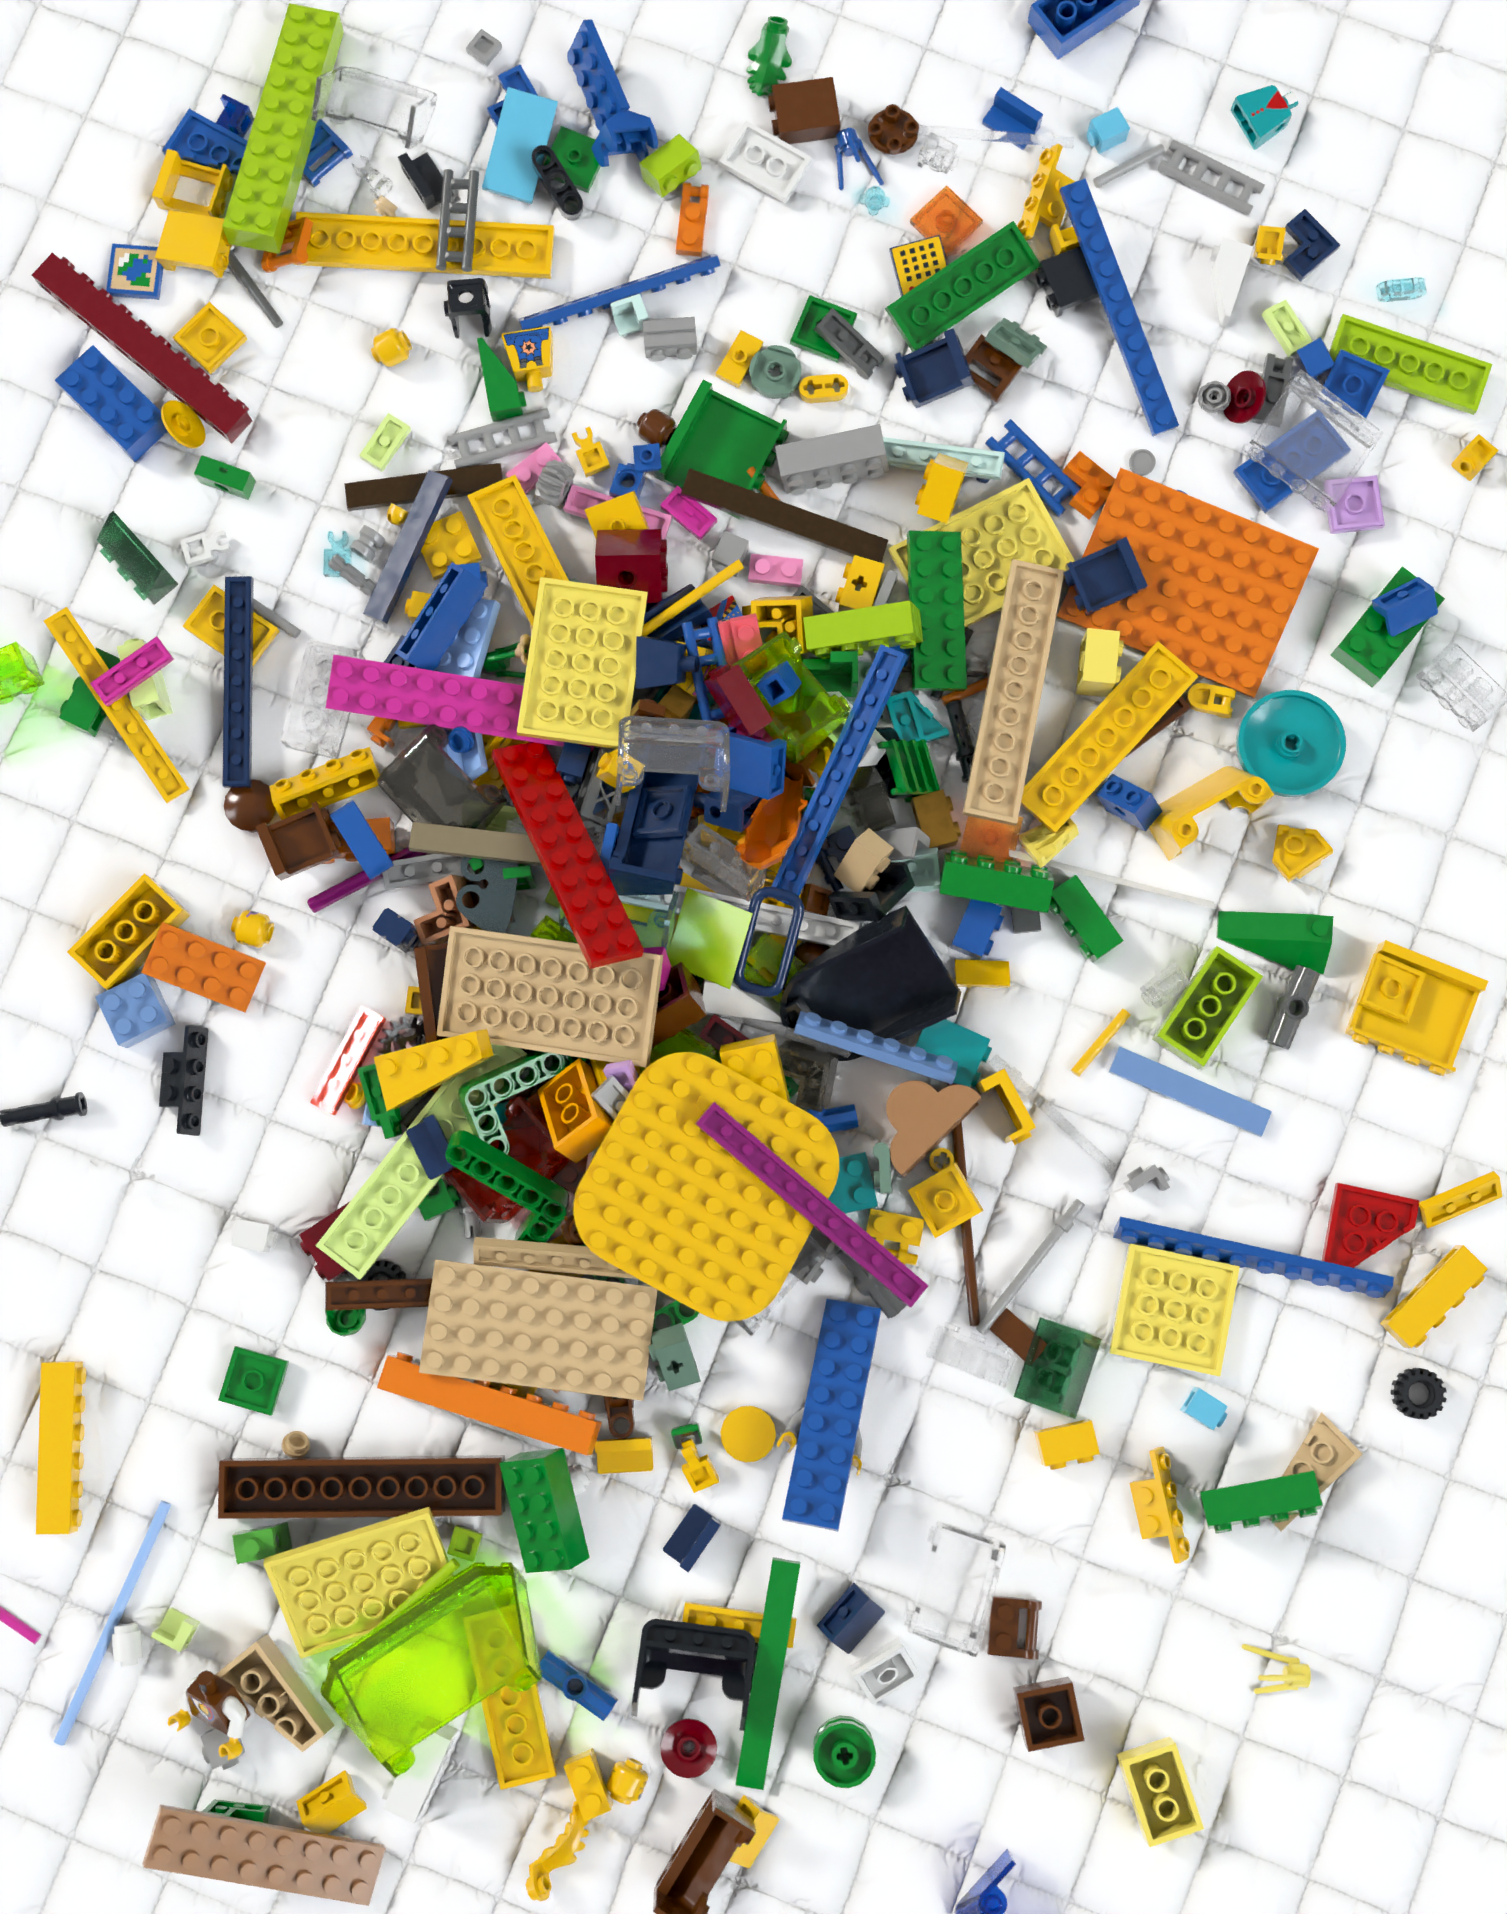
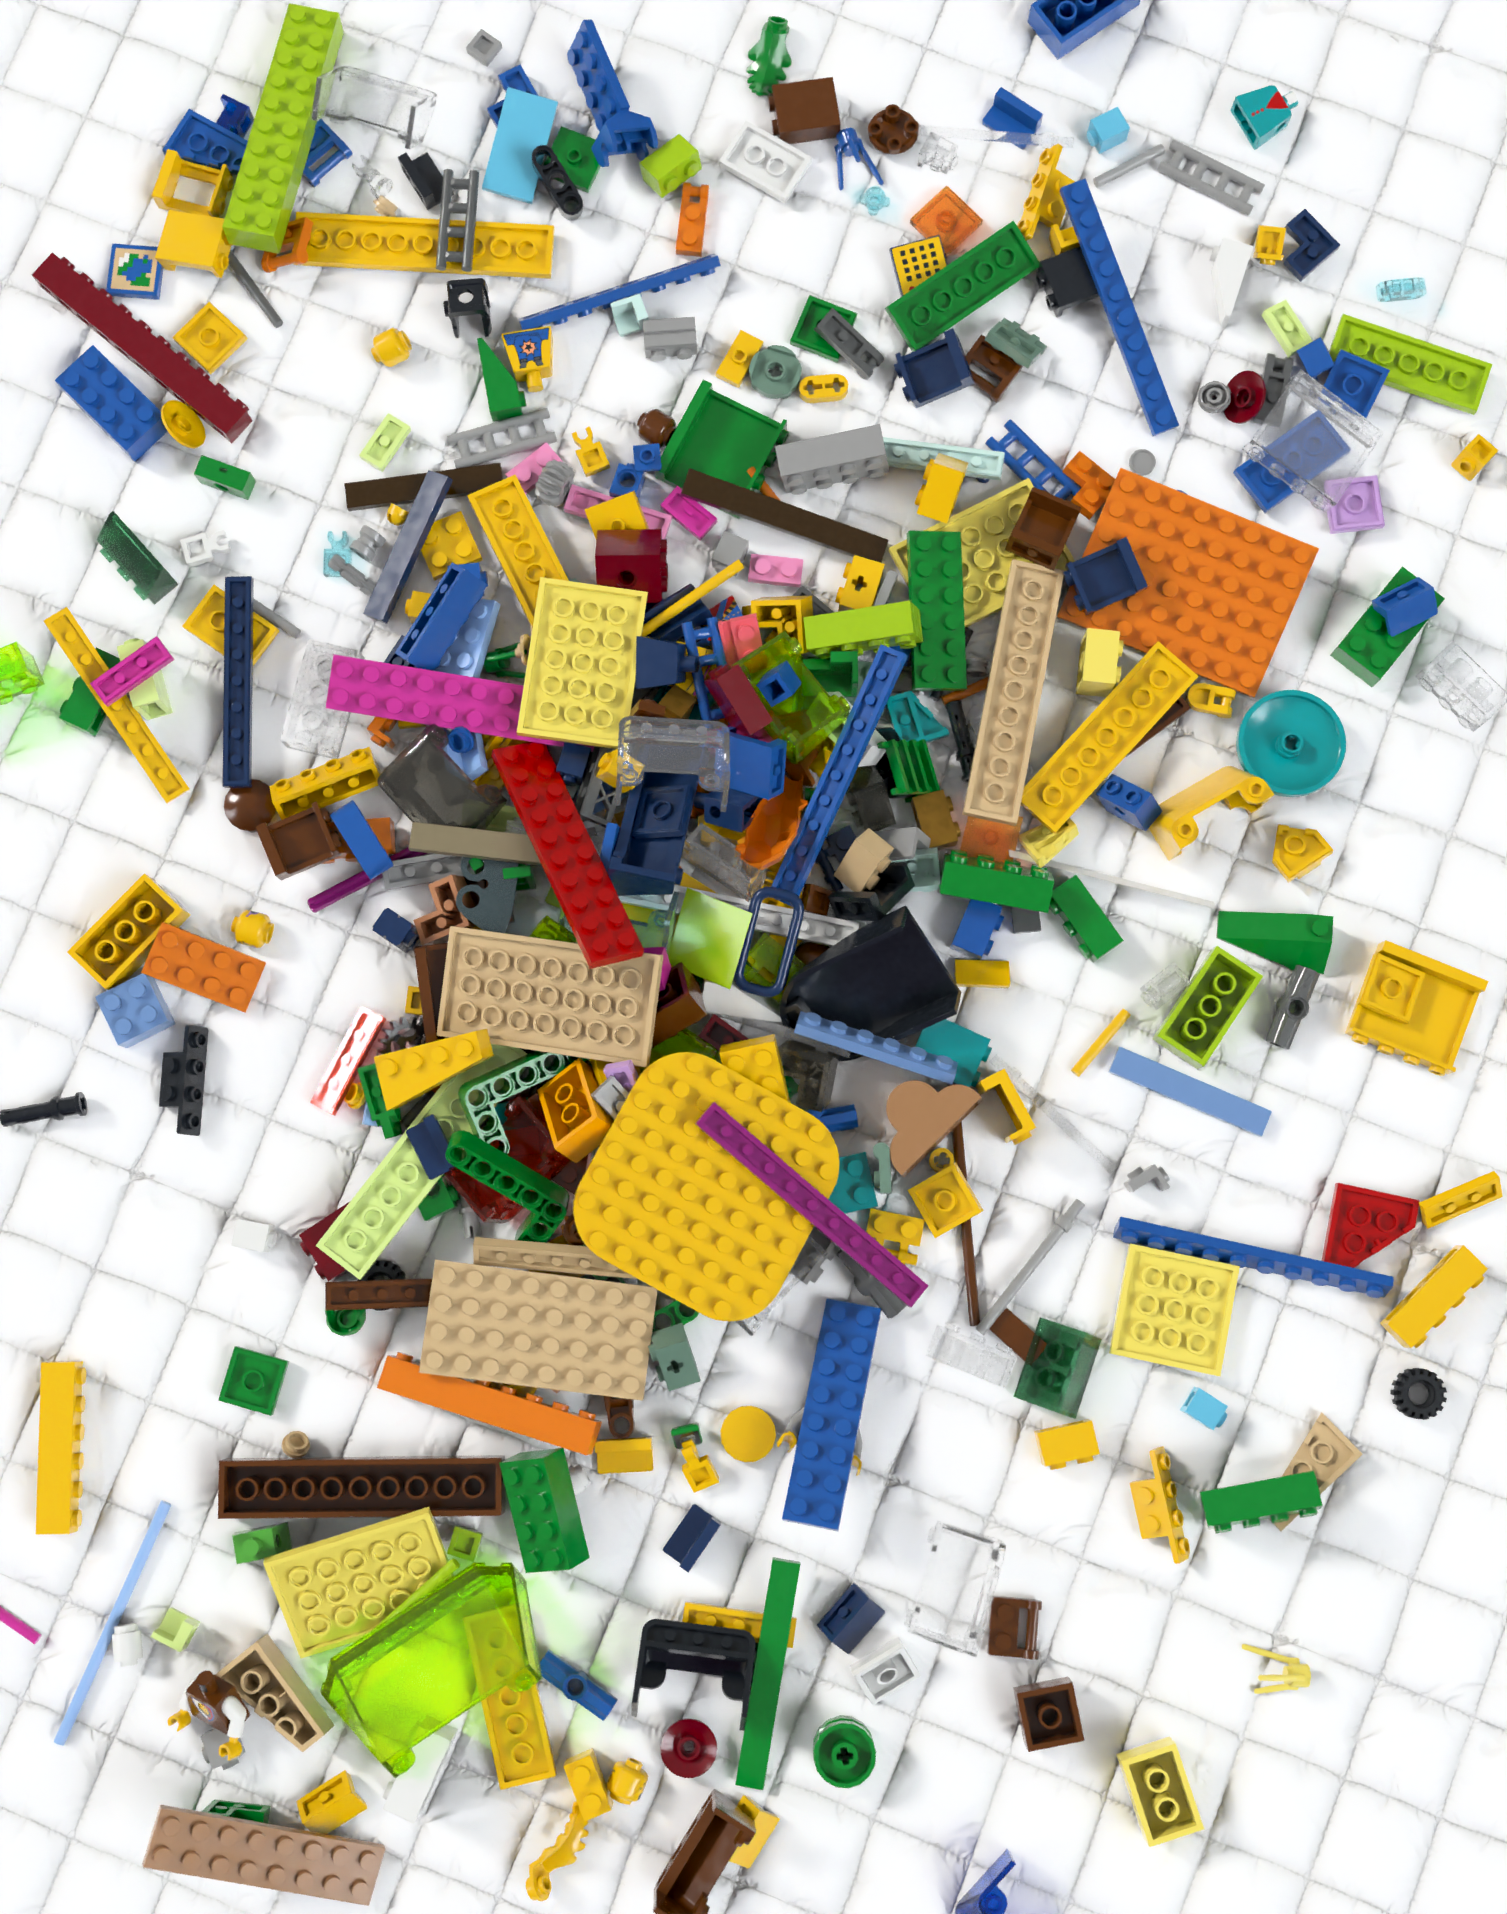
(1043, 528): none -> reddish brown panel

